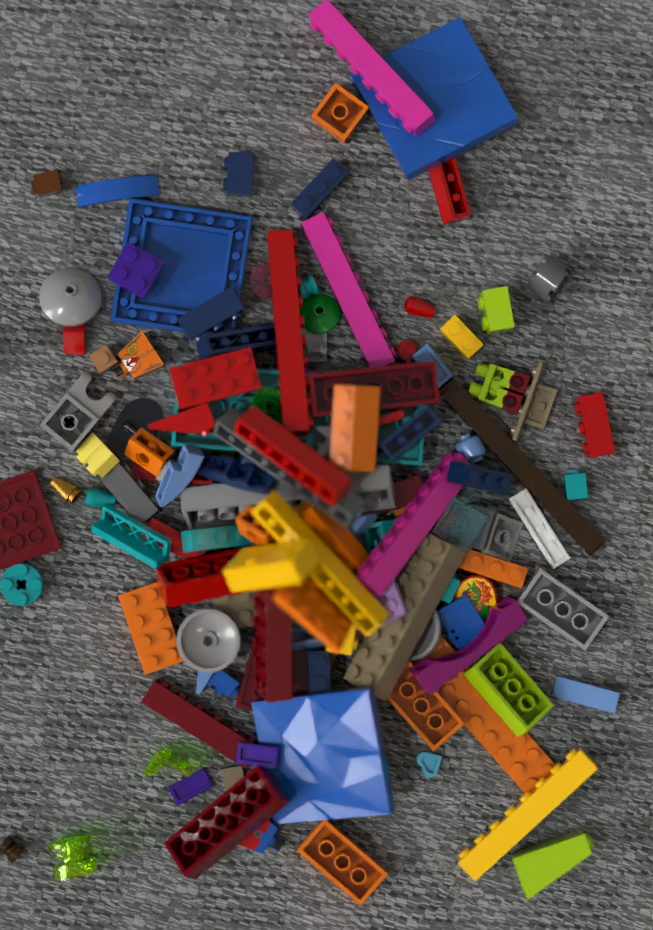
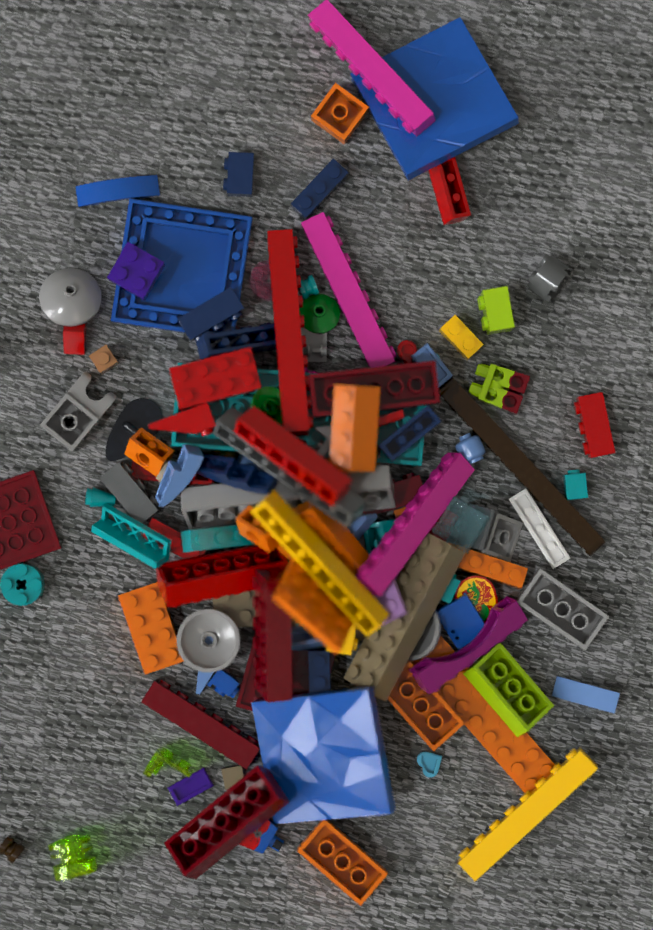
(47, 184): reddish brown brick -> none
(66, 490): pearl gold cone -> none
(96, 455): light yellow brick -> none
(138, 358): orange torso -> none
(258, 755): dark purple tile -> none
(271, 565): yellow brick -> none
(418, 307): red cone -> none
(479, 478): dark blue brick -> none
(537, 404): dark tan bracket -> none
(549, 860): lime slope -> none

